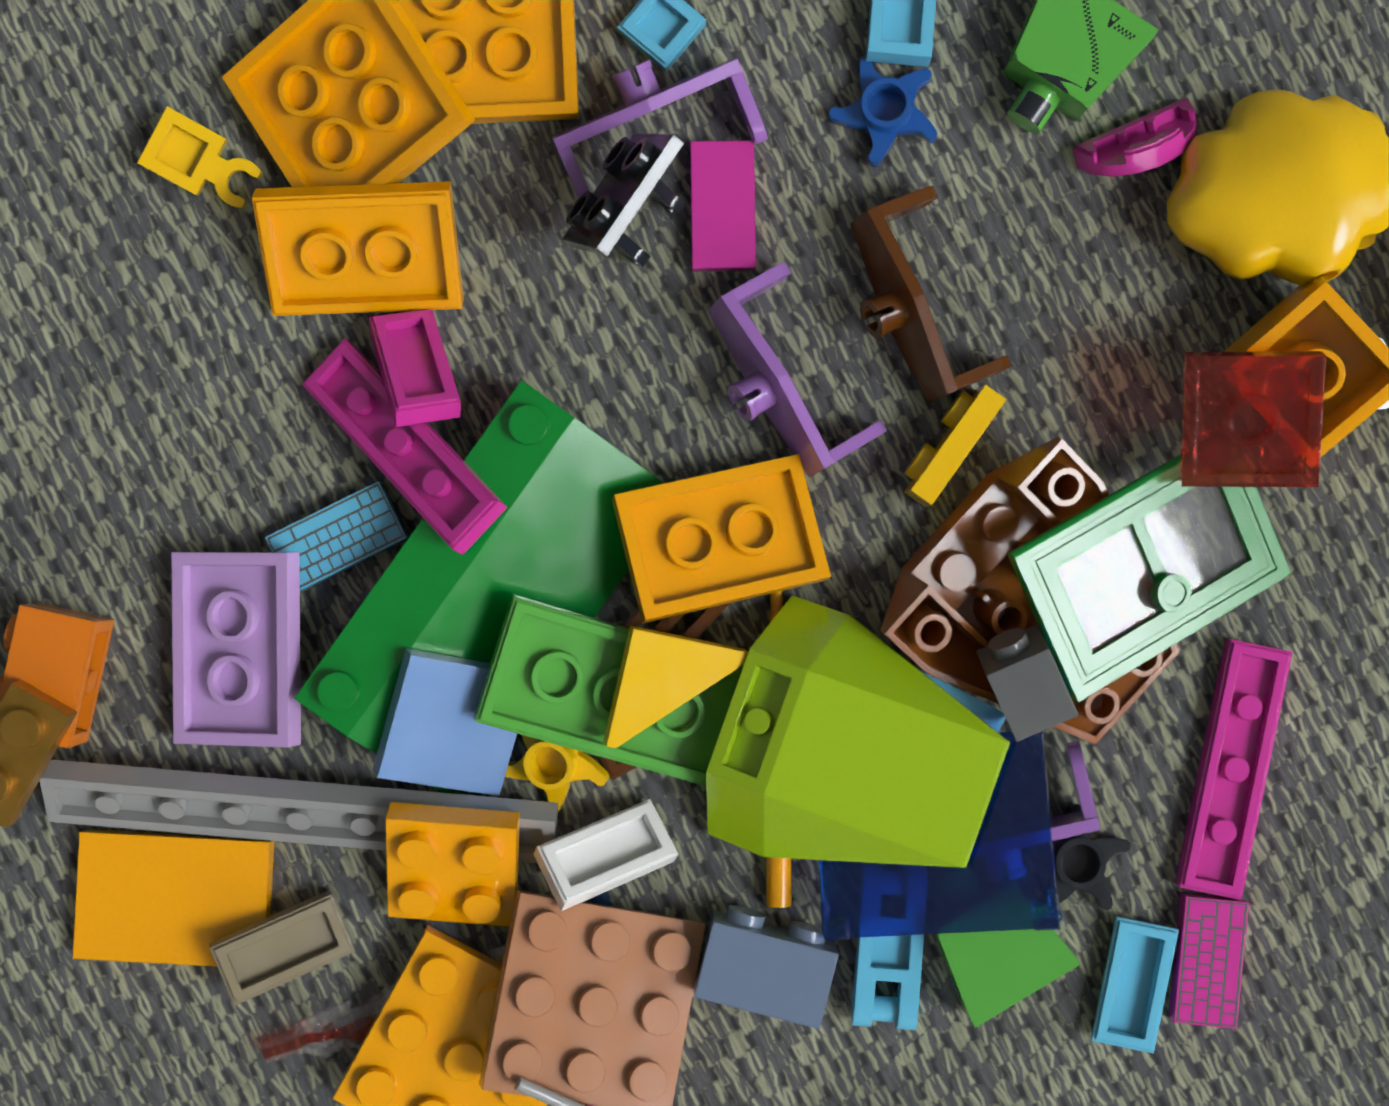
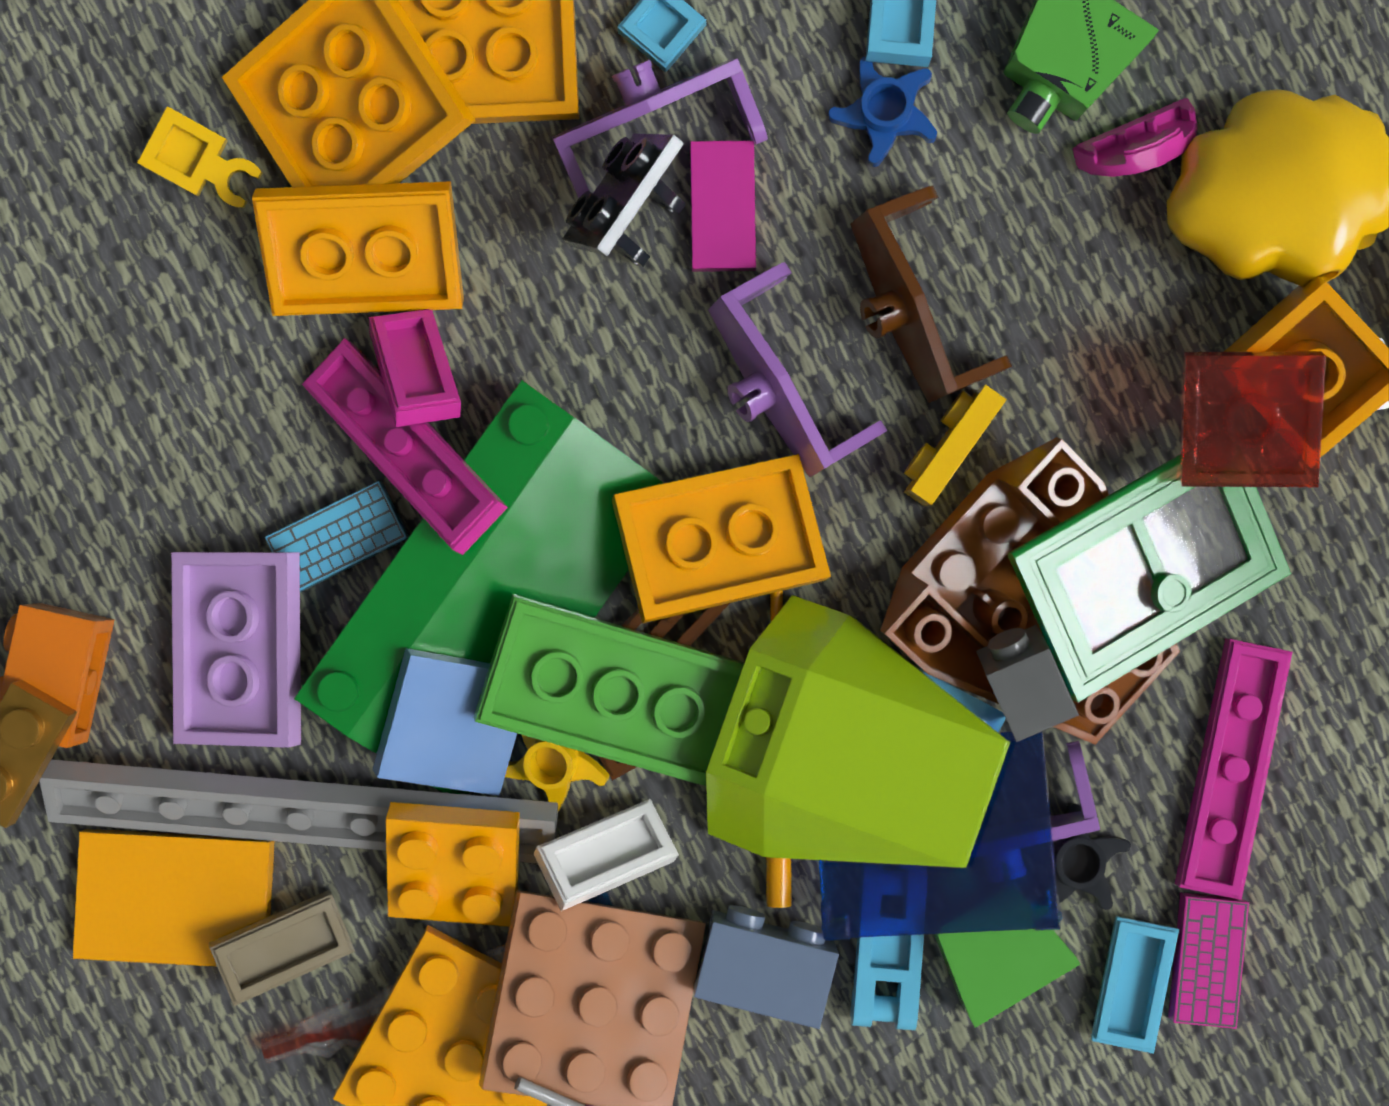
(660, 675): yellow tile -> none

